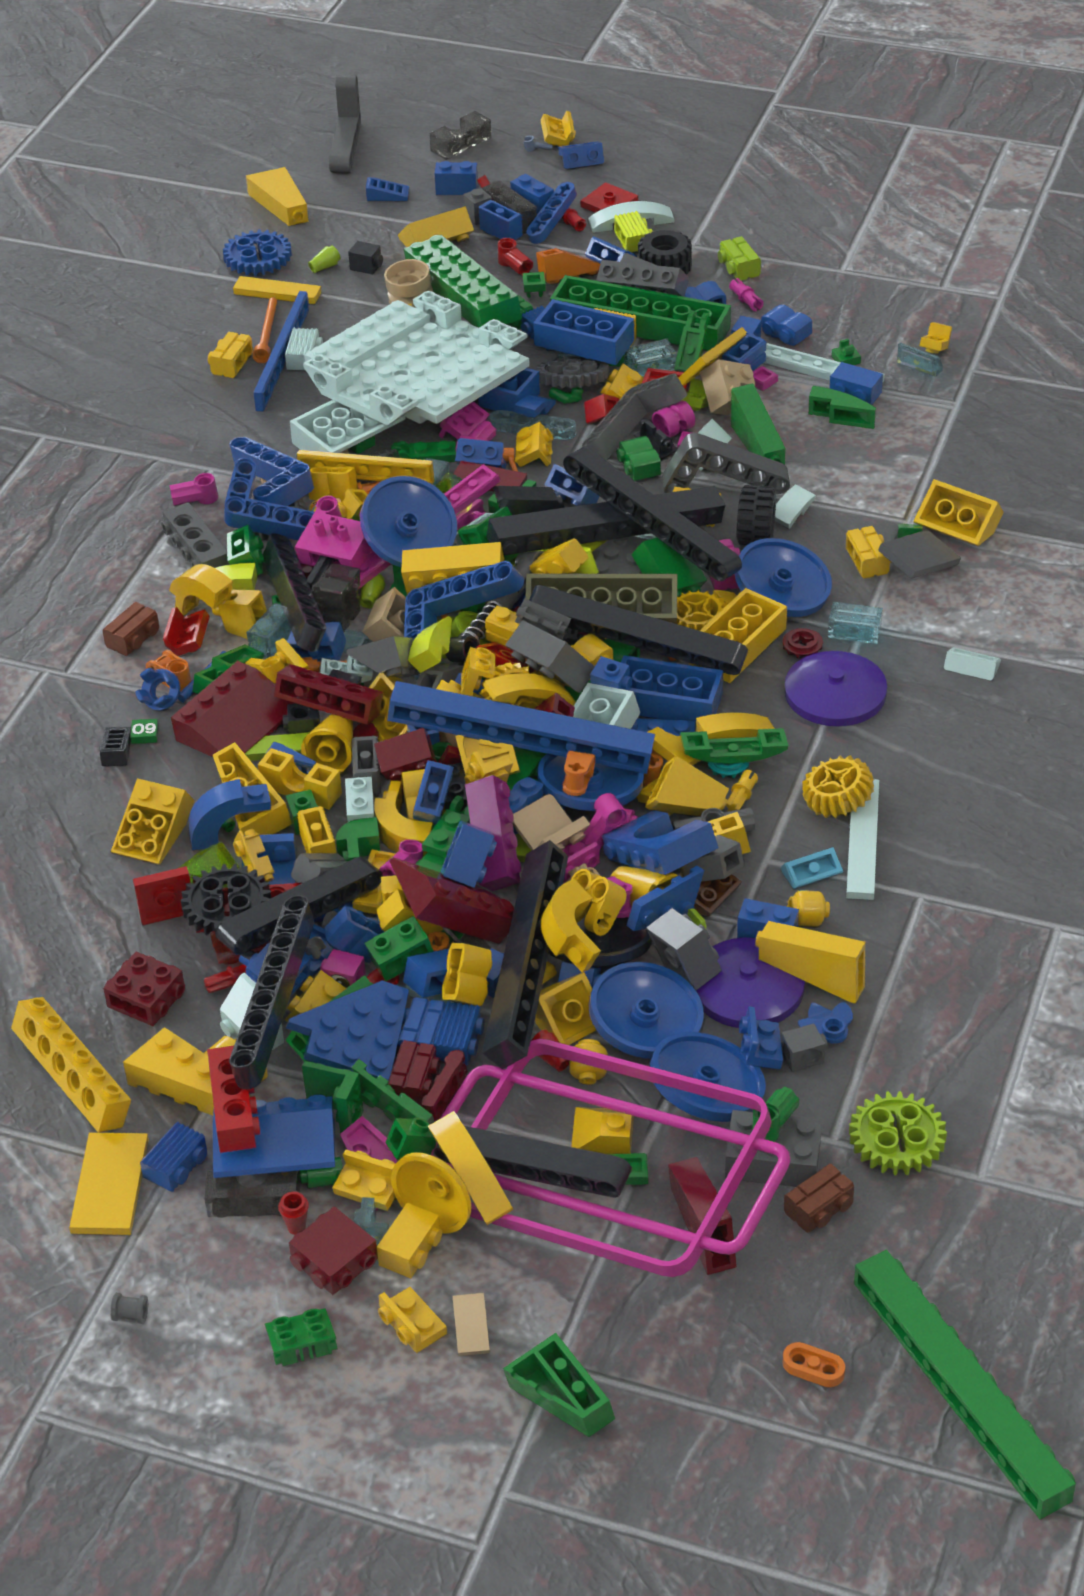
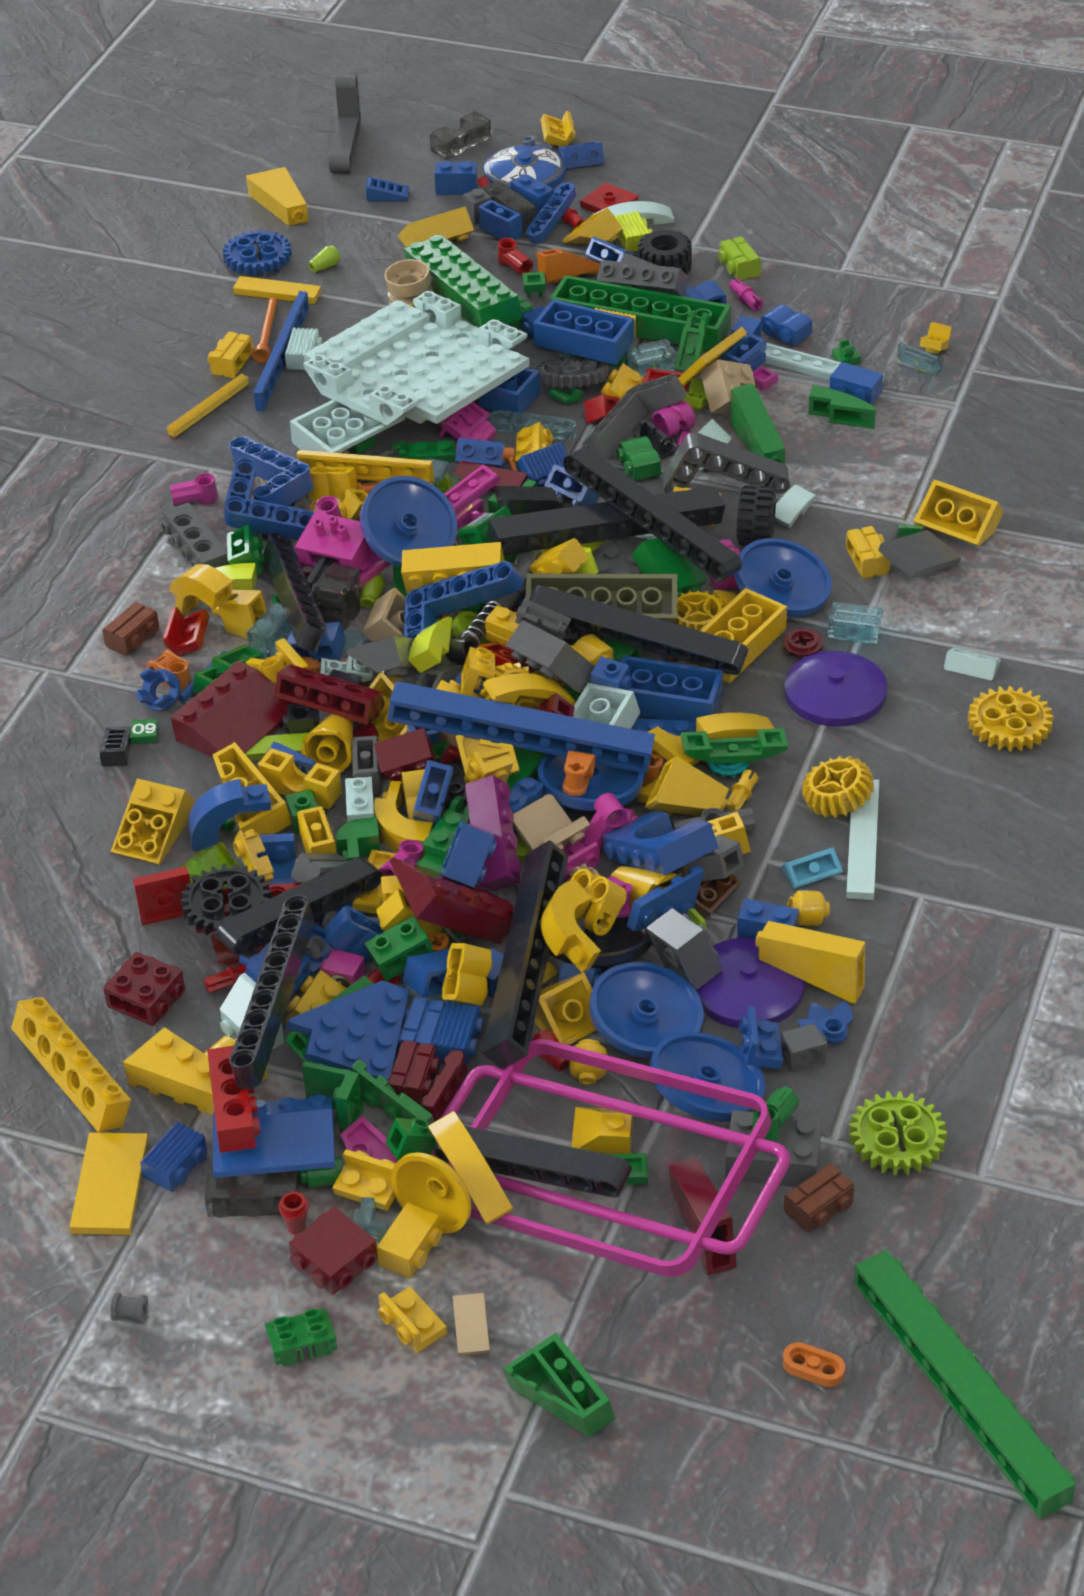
(207, 405): none -> yellow axle
(365, 257): black brick -> none
(533, 405): blue slope -> none
(534, 160): none -> dish
(540, 462): none -> blue brick
(600, 225): none -> yellow slope
(1010, 718): none -> yellow gear

